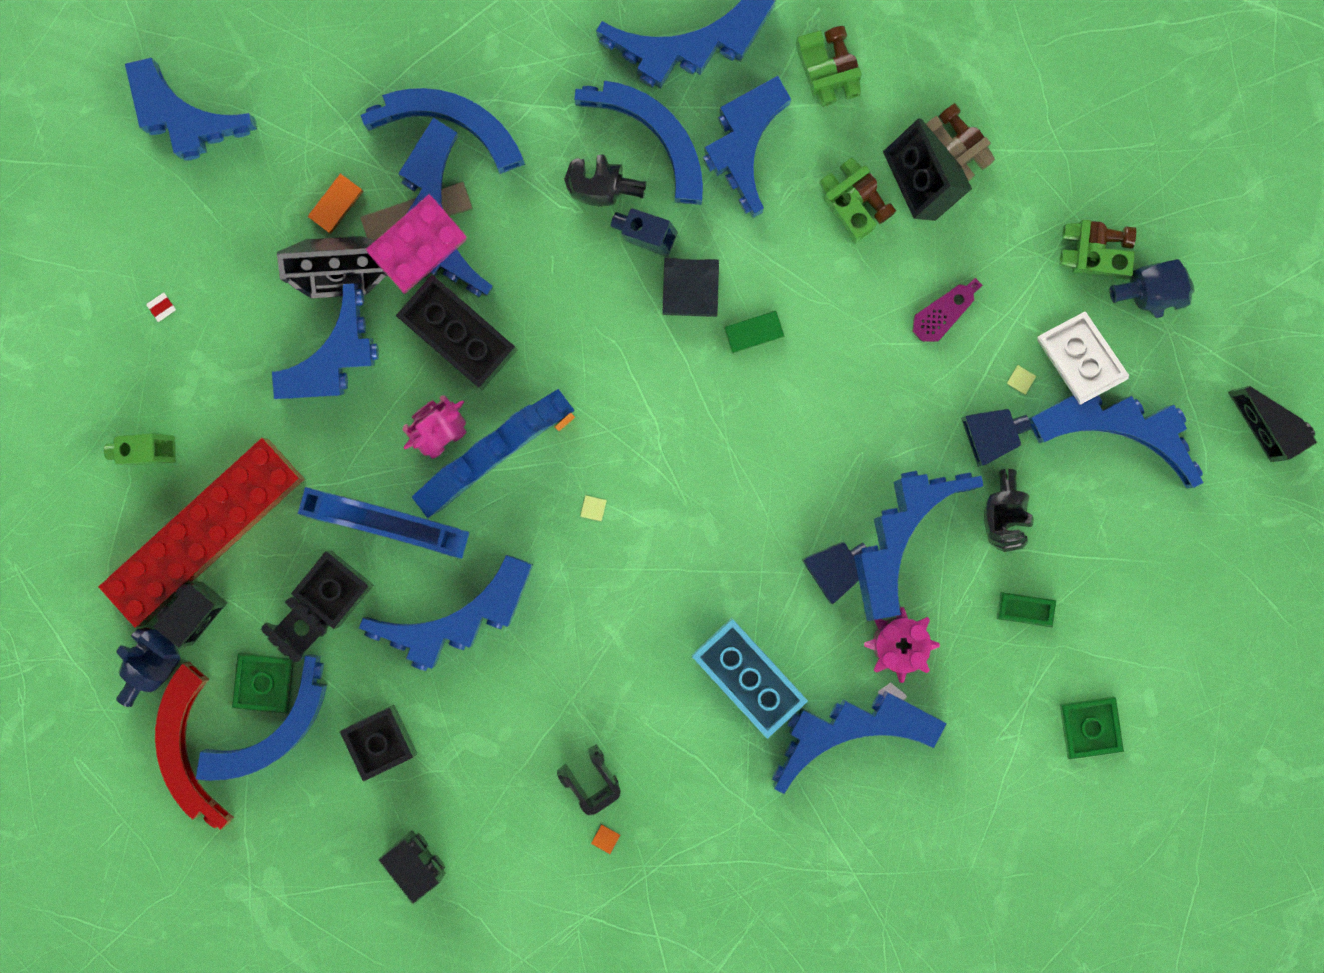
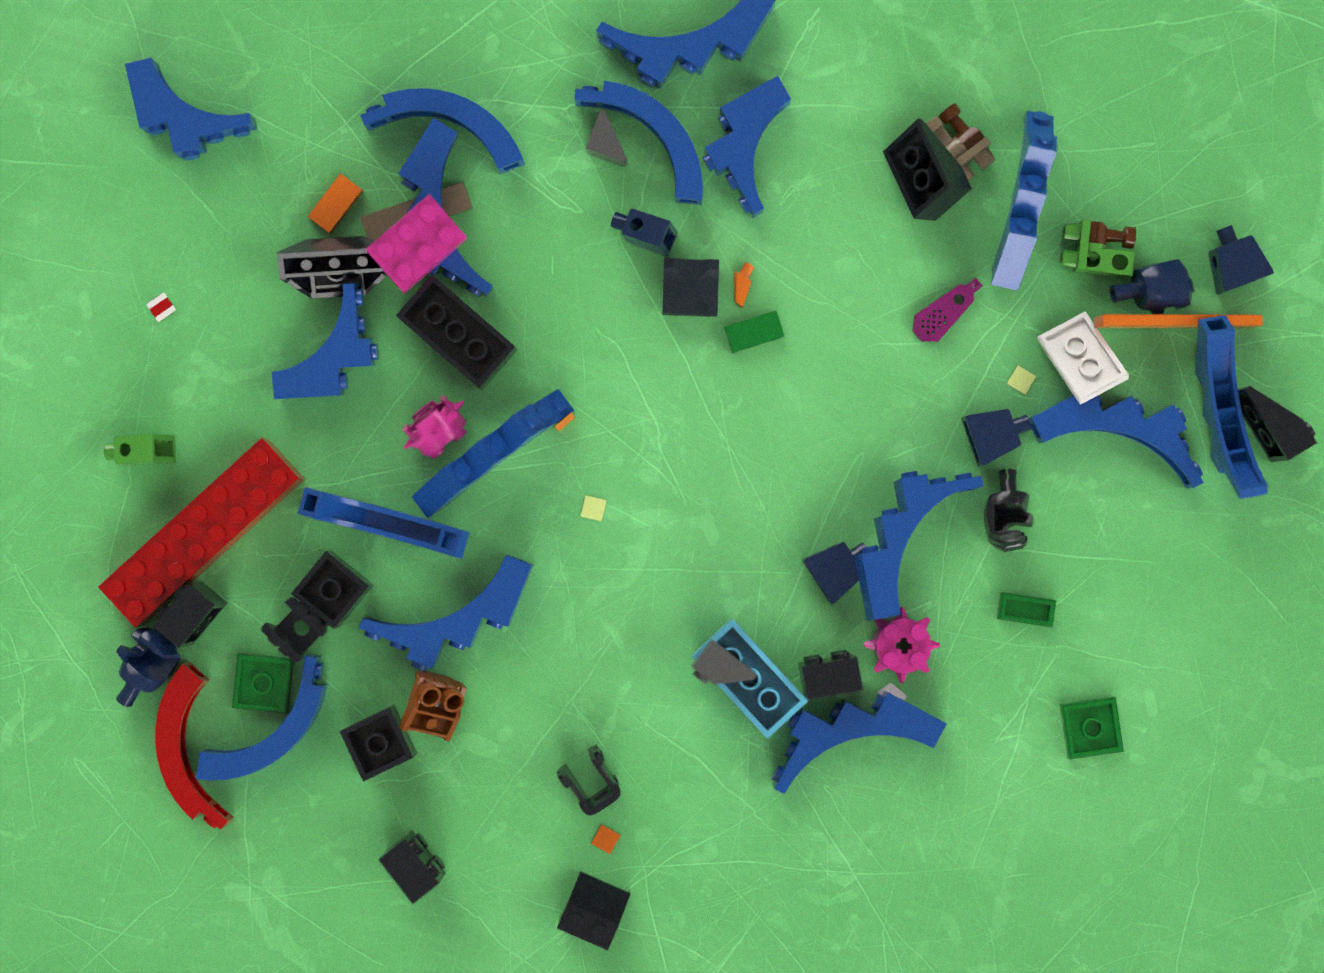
(434, 705): none -> dark orange slope
(593, 910): none -> black slope
(604, 142): none -> dark grey slope
(604, 186): black piece -> none
(720, 666): none -> dark grey slope
(742, 284): none -> orange bar
(830, 675): none -> black brick
(832, 73): bright green hips -> none
(848, 196): bright green hips -> none
(1028, 198): none -> blue arch
(1170, 320): none -> orange tile
(1222, 407): none -> blue arch
(1237, 261): none -> dark blue torso

